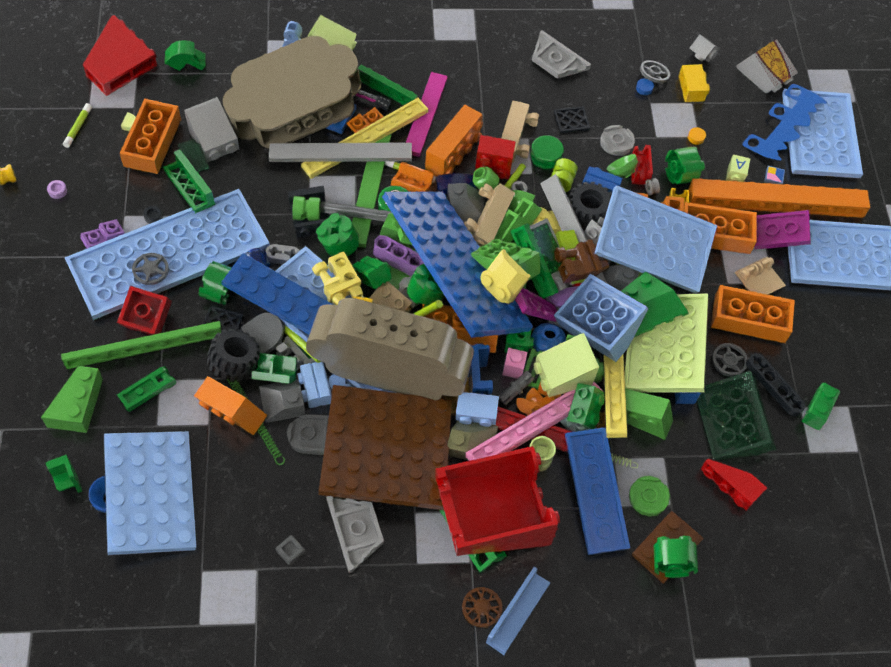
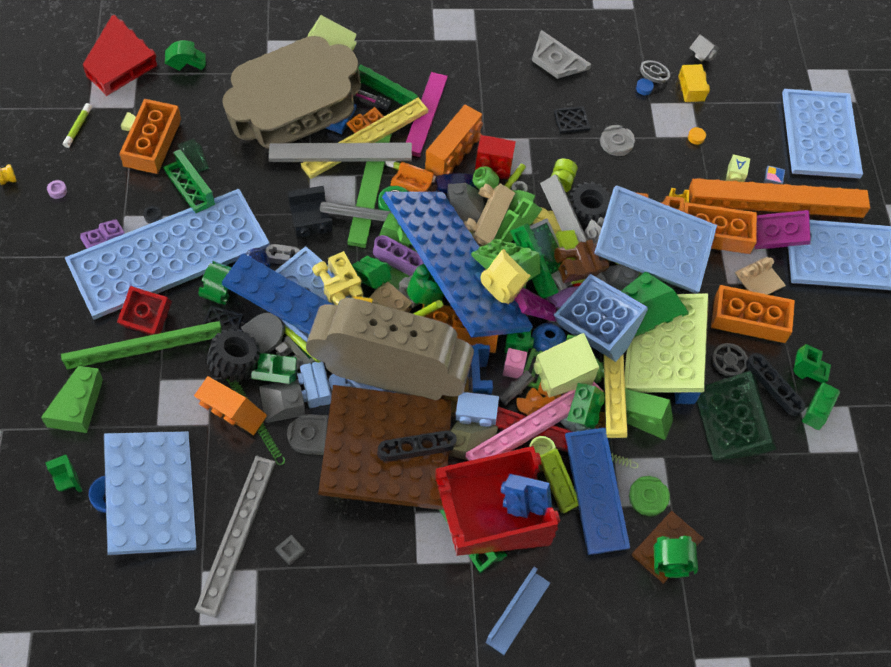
(146, 388): green plate -> none
(150, 268): dark grey wheel -> none
(211, 129): light grey slope -> none
(235, 537): none -> light grey tile
(292, 33): medium blue leg -> none
(306, 208): bright green wheel -> none
(338, 235): green brick -> none
(356, 529): light grey wing -> none
(415, 442): none -> black beam
(482, 607): reddish brown wheel -> none
(515, 124): tan brick -> none
(525, 496): none -> blue plate
(546, 151): green head -> none
(559, 480): none -> lime tile
(606, 179): blue brick -> none
(624, 166): bright green piece -> none
(644, 167): red hinge -> none
(652, 186): light grey bush -> none
(683, 165): green brick -> none
(737, 483): red slope -> none
(768, 67): slope -> none
(785, 130): blue piece -> none
(809, 364): none -> green brick

